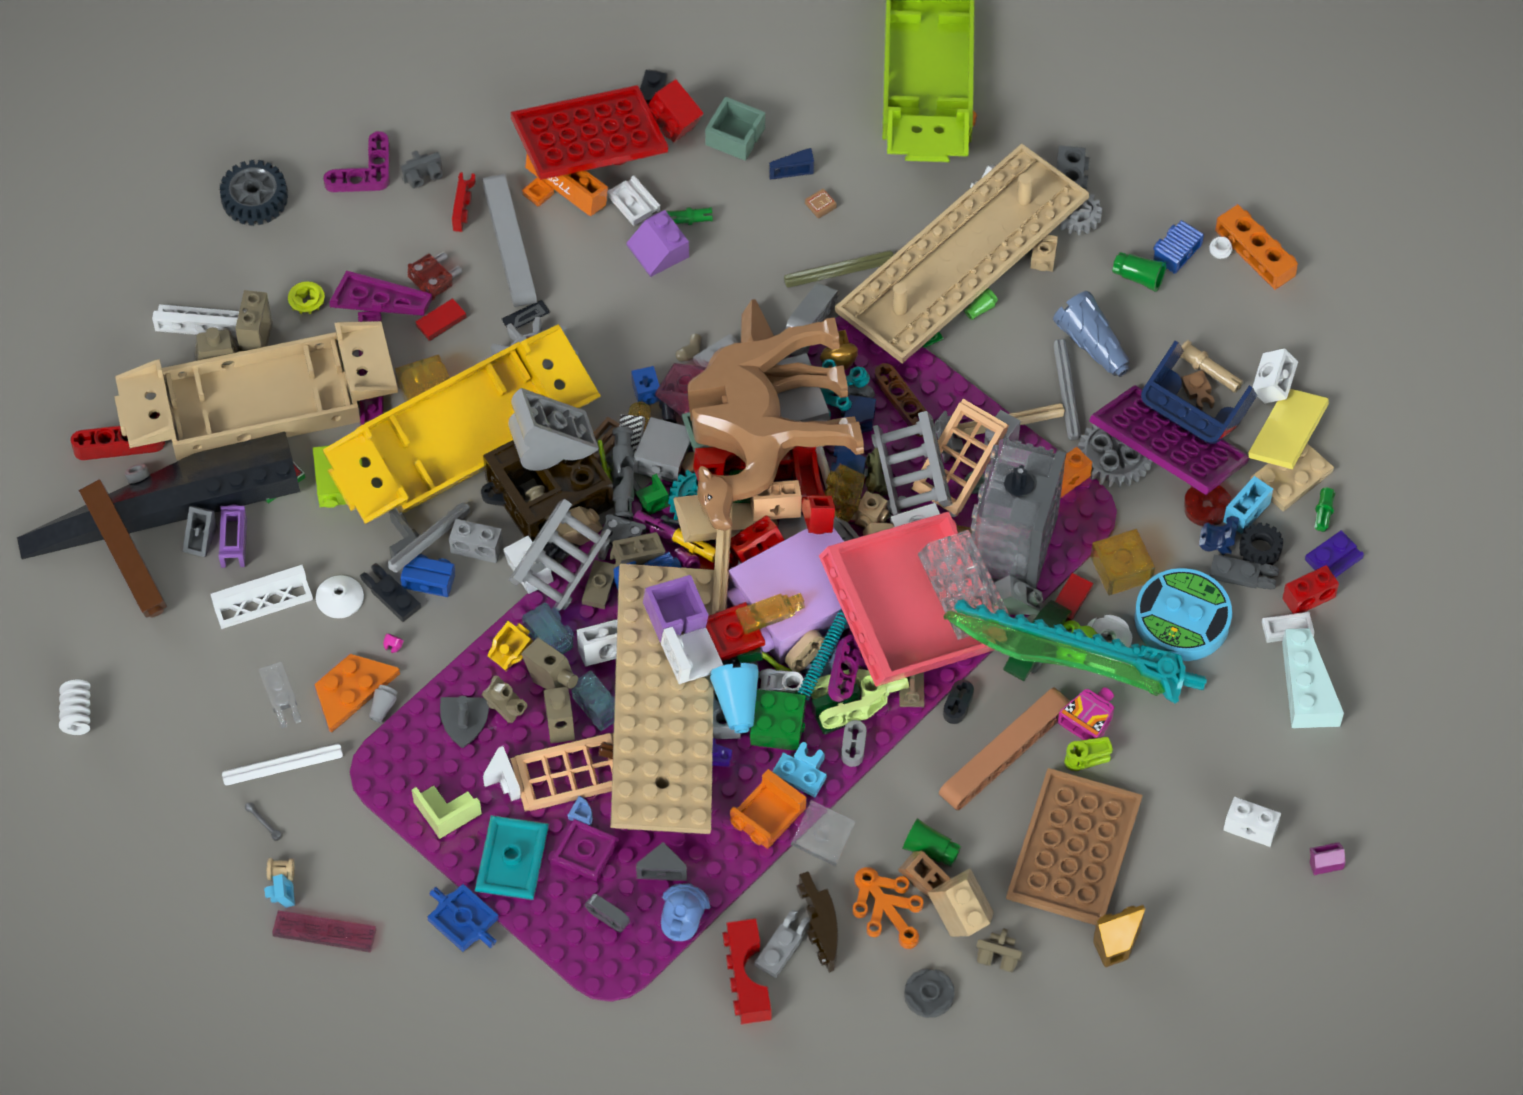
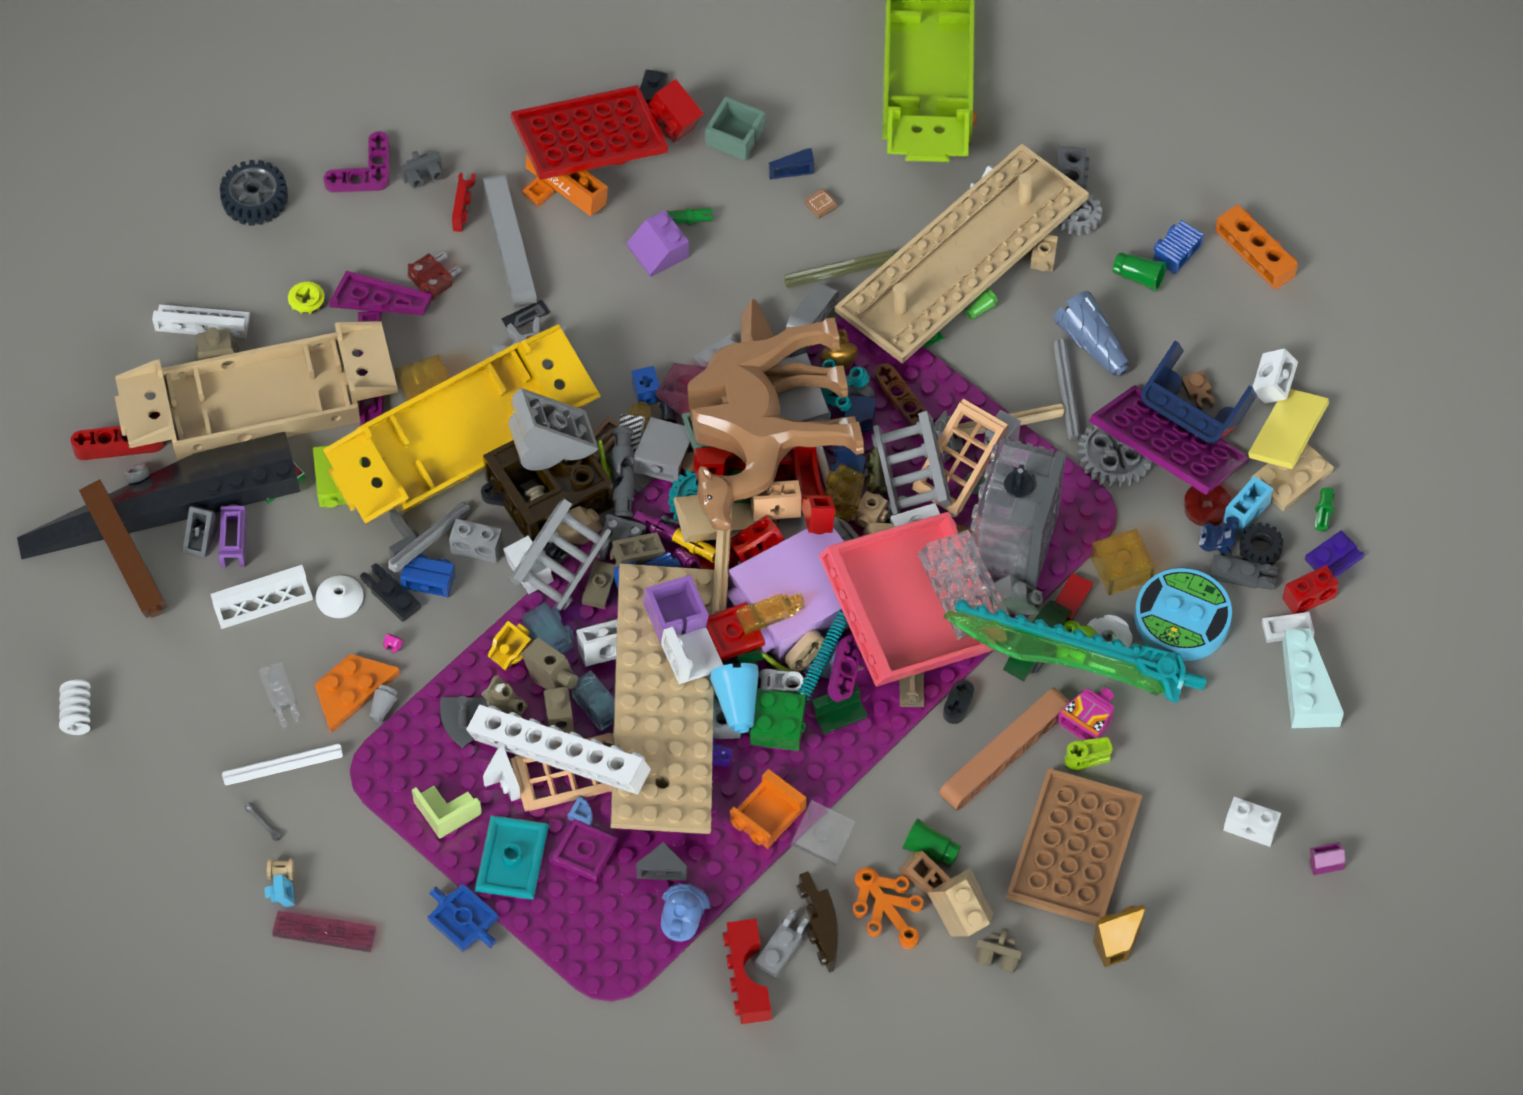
(255, 325): dark tan window -> none
(441, 319): red tile -> none
(607, 913): dark grey beam -> none
(628, 778): none -> white brick
(633, 200): white plate -> none
(653, 497): green panel -> none
(688, 352): dark tan arm -> none
(802, 770): medium azure plate -> none
(848, 742): light grey beam -> none
(865, 708): yellowish green piece -> none
(929, 993): dark grey tile -> none
(1076, 470): orange brick -> none
(1201, 361): tan pin -> none
(1220, 247): white plate -> none

